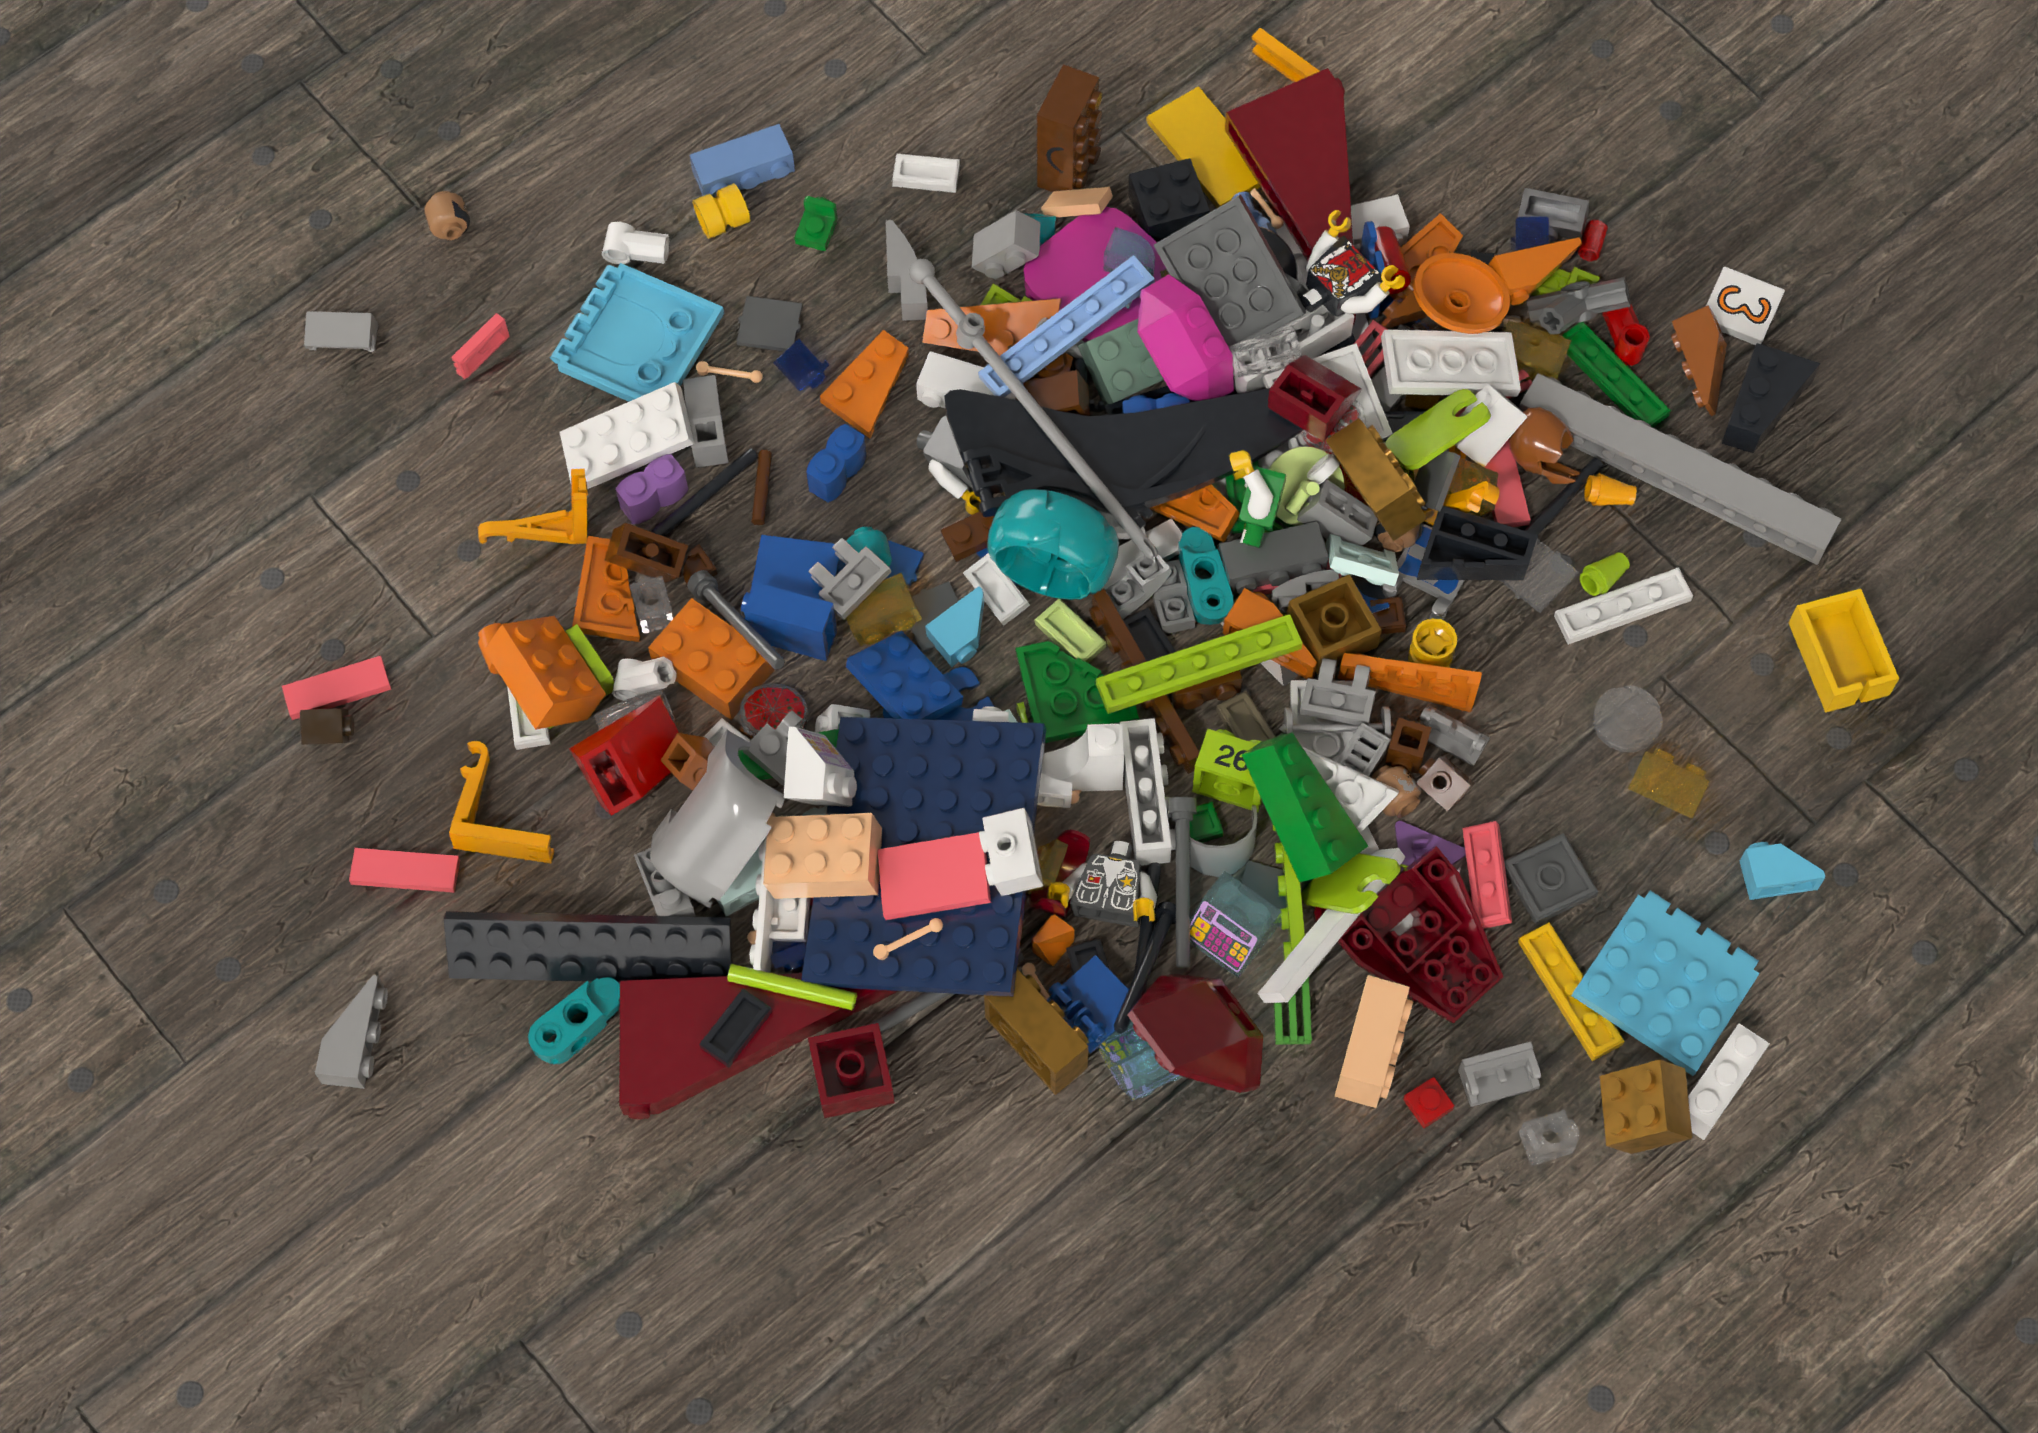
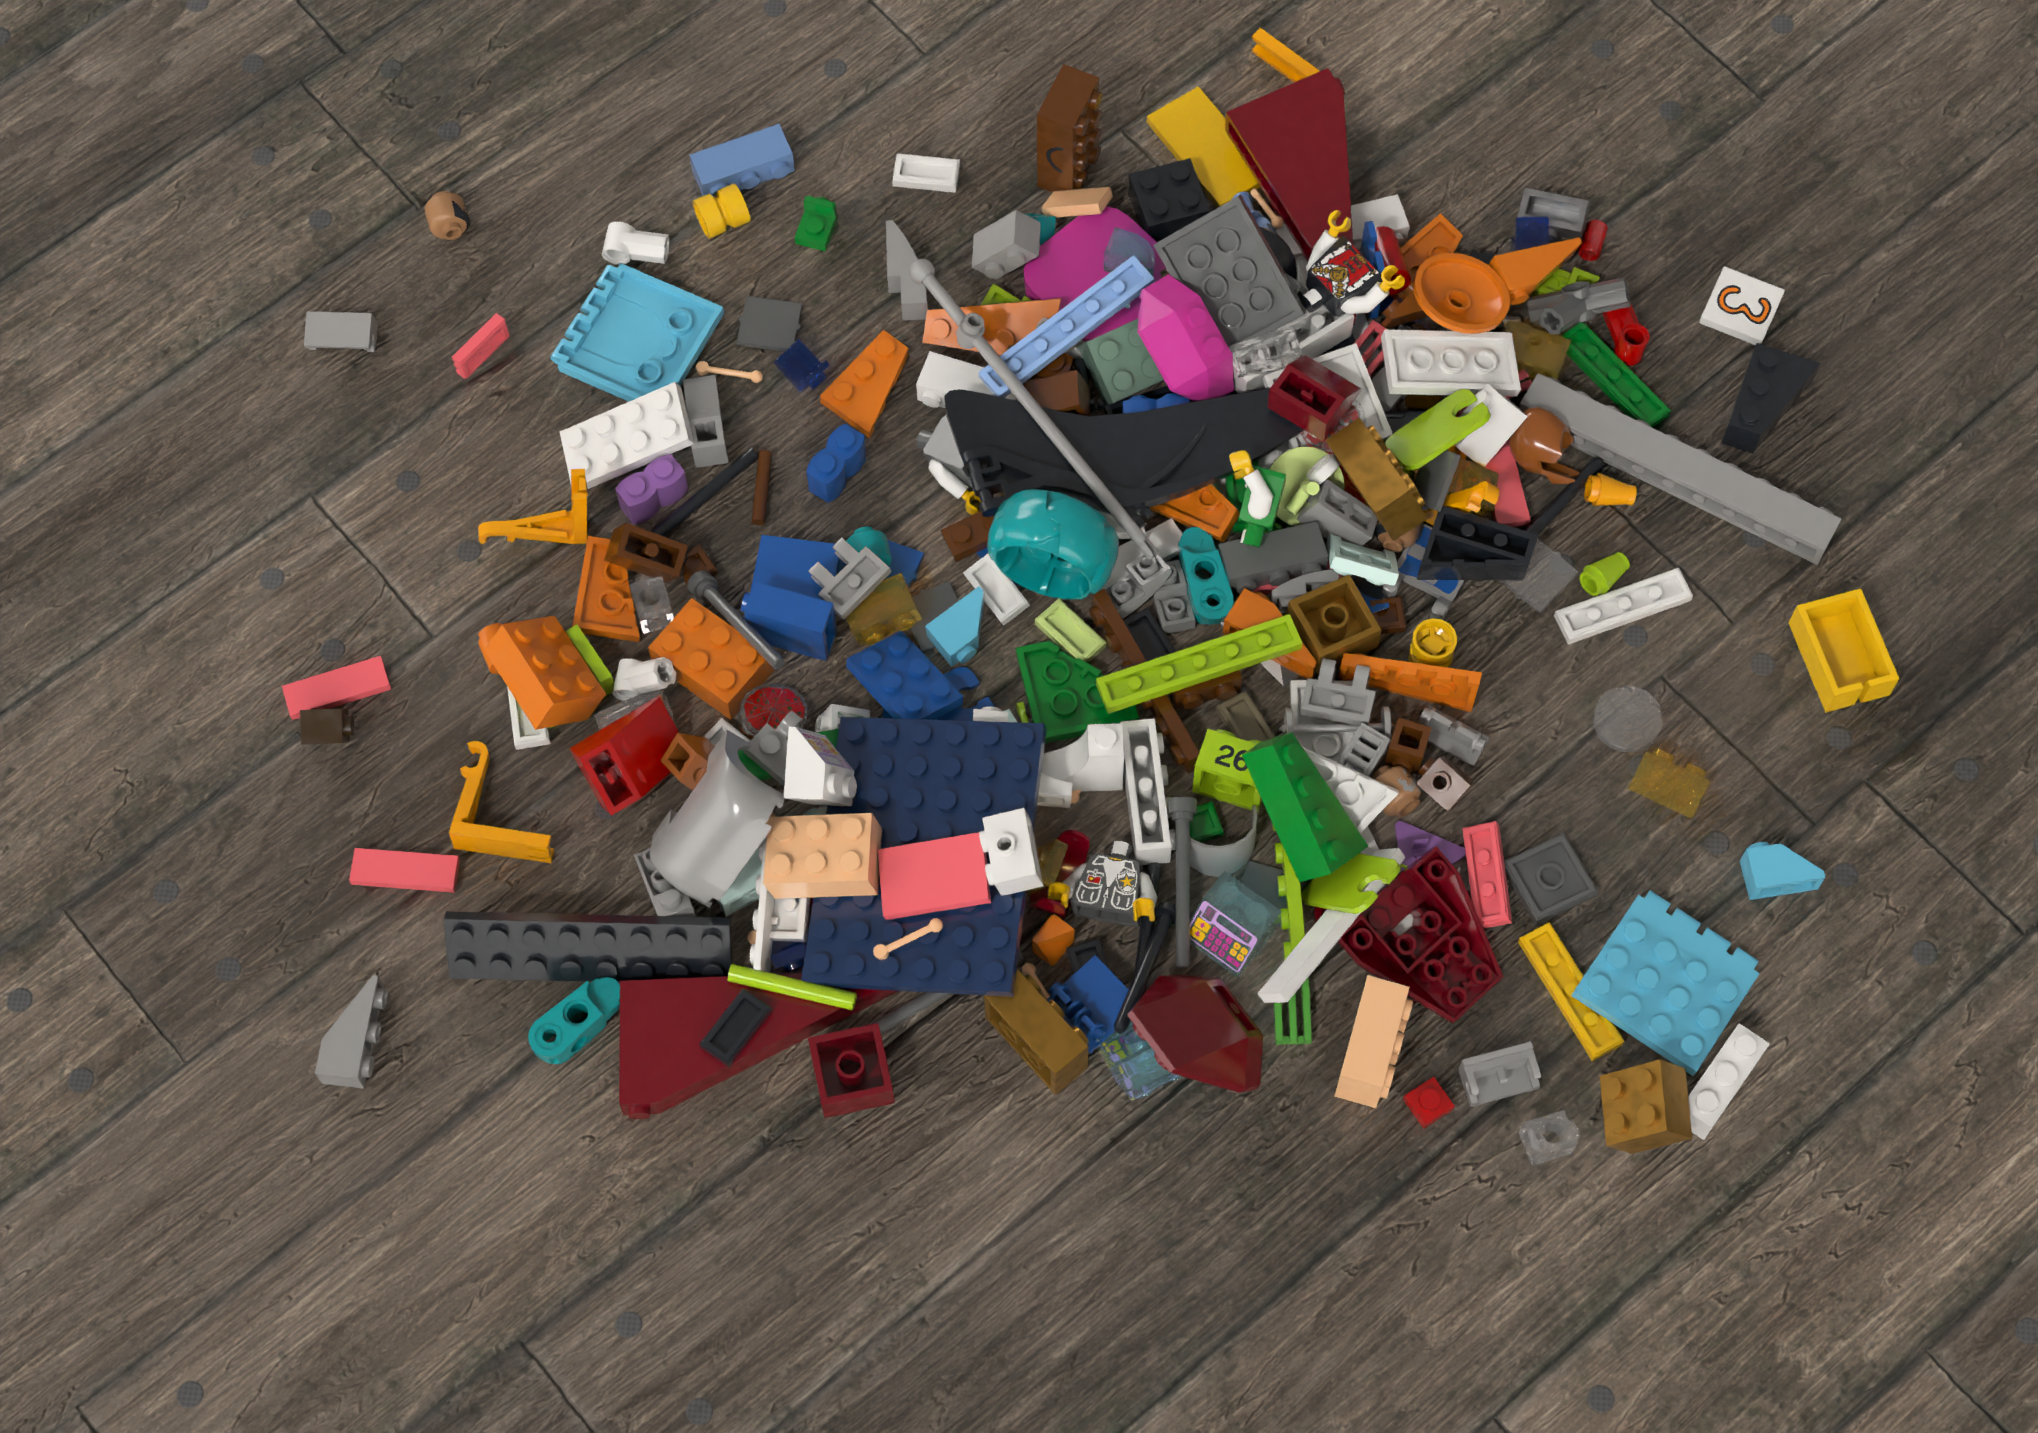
(1704, 350): dark orange slope -> none

